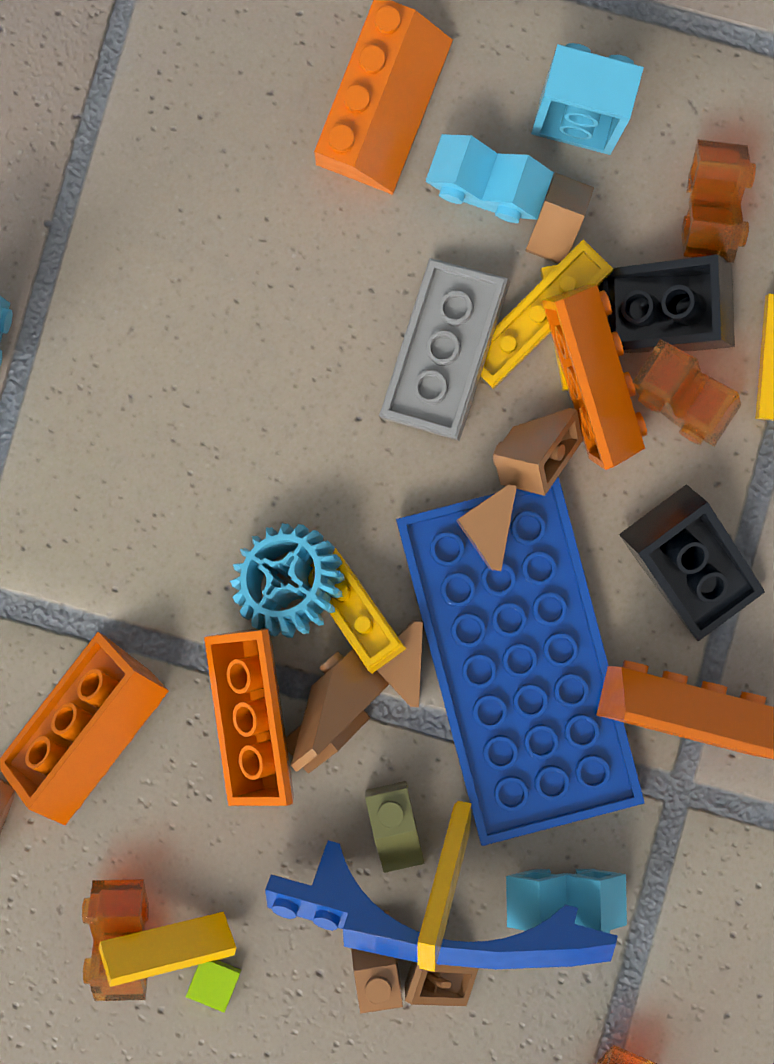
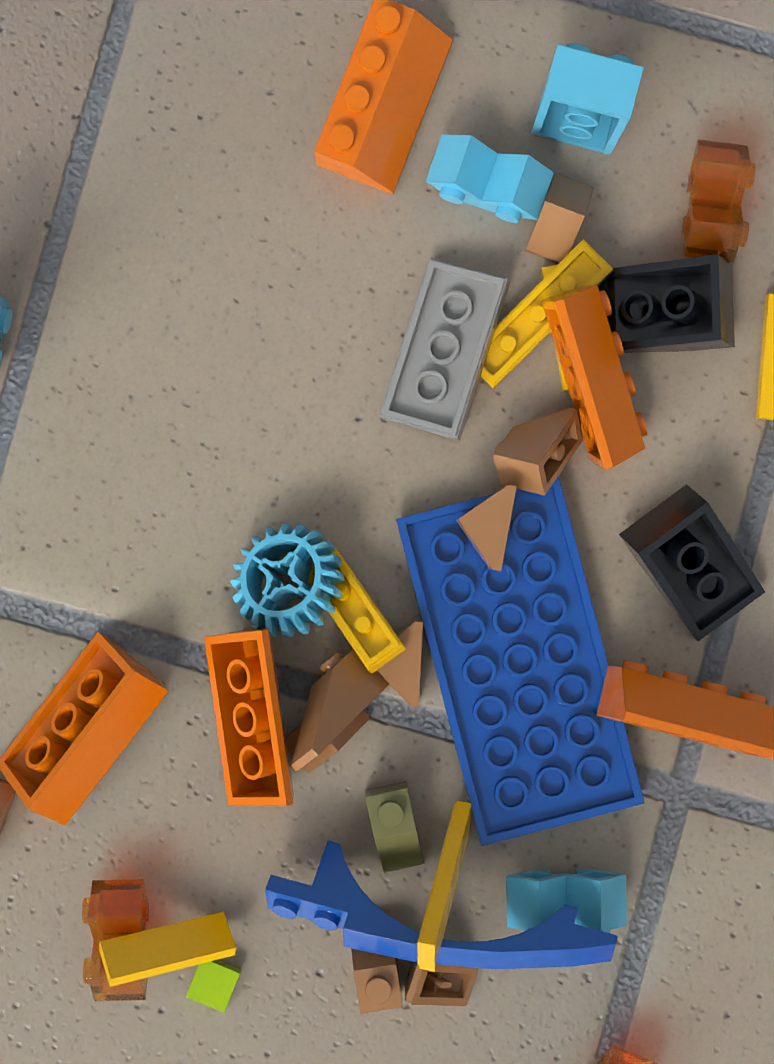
(681, 392): clear orange brick -> none

